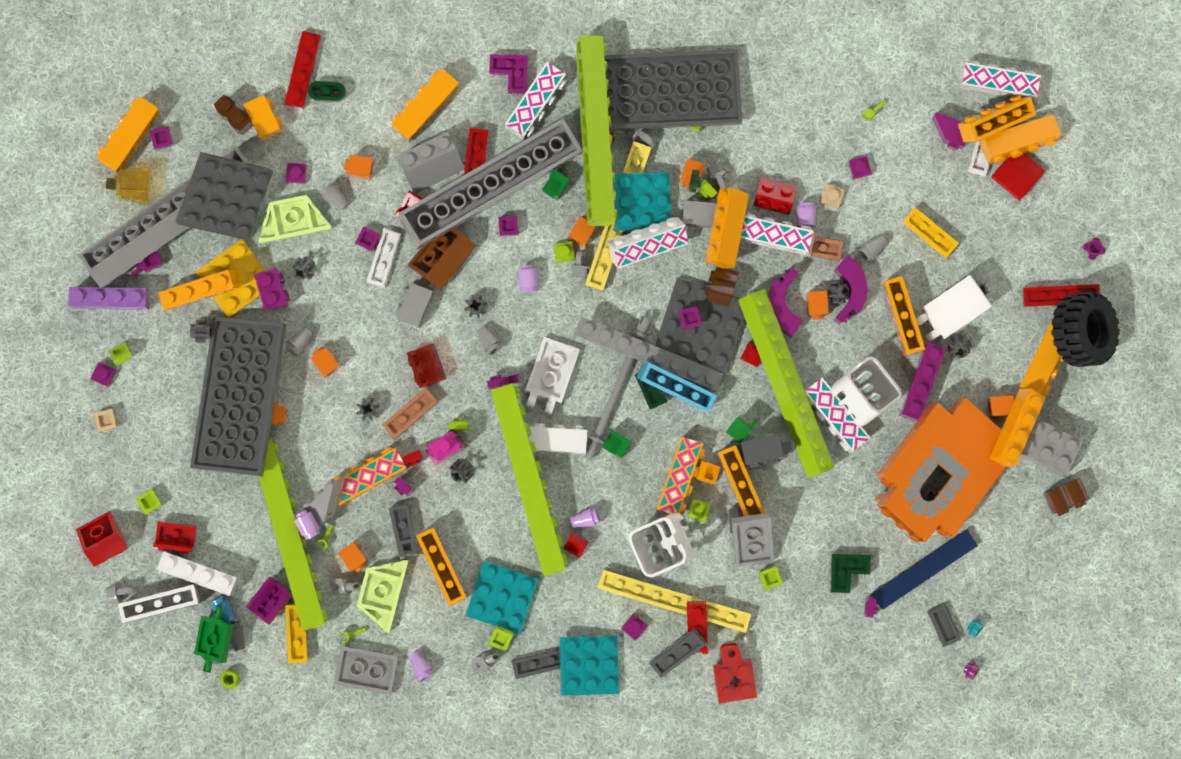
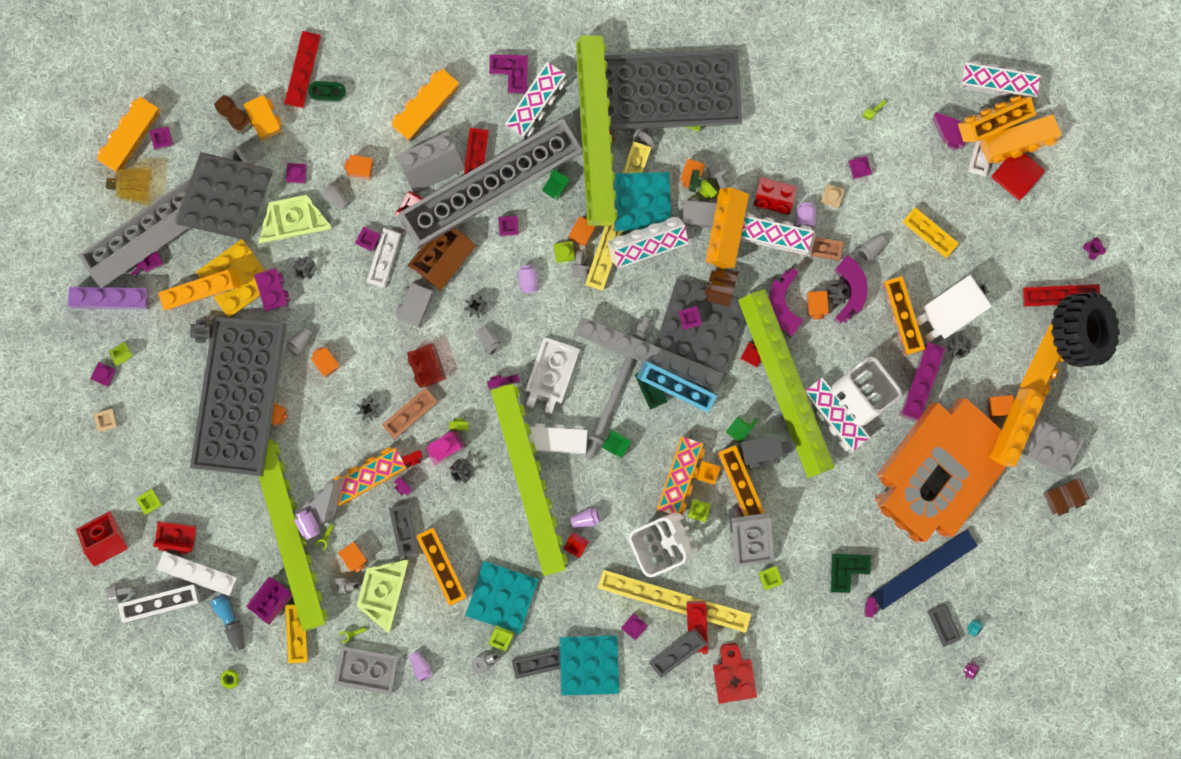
(213, 639): green plate -> none

